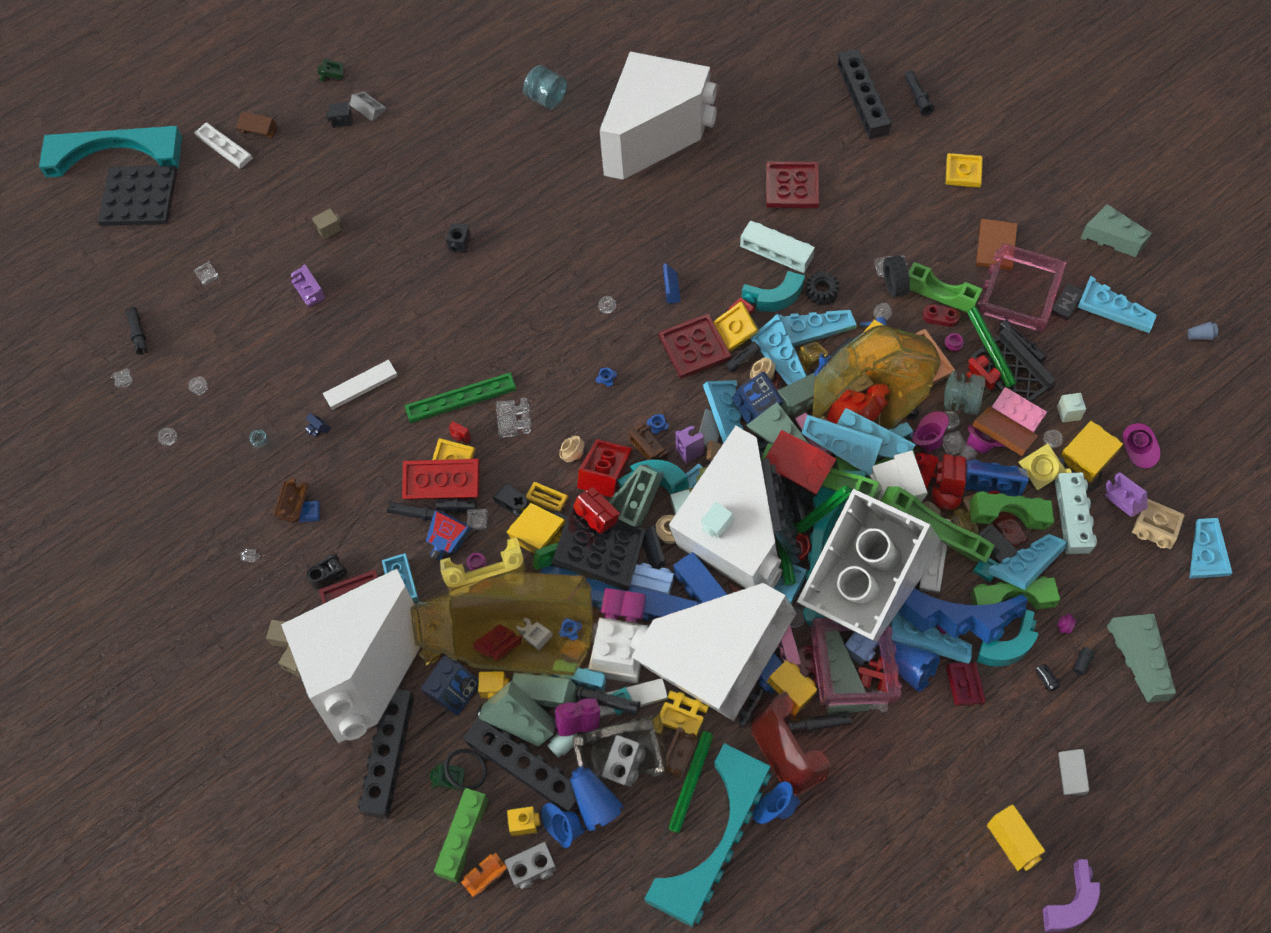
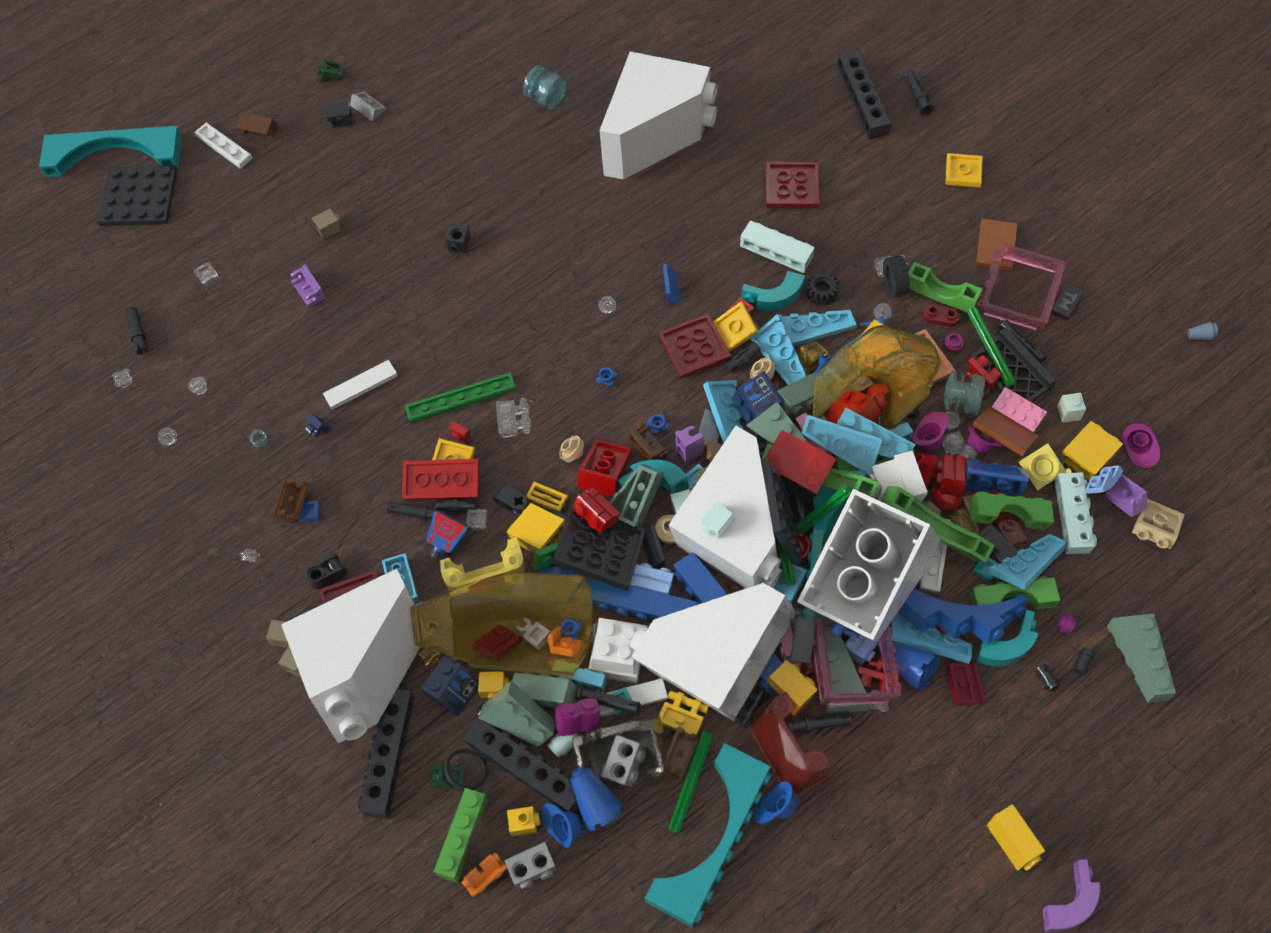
(476, 561): magenta plate -> none
(562, 645): none -> orange bracket
(624, 605): magenta brick -> none
(802, 640): none -> dark grey hinge
(837, 629): none -> blue hand
(1053, 438): clear plate -> none
(1073, 772): light grey slope -> none
(1105, 480): none -> light blue slope
(1108, 304): medium azure wing -> none
(1118, 231): sand green wedge -> none
(1209, 551): medium azure wing -> none

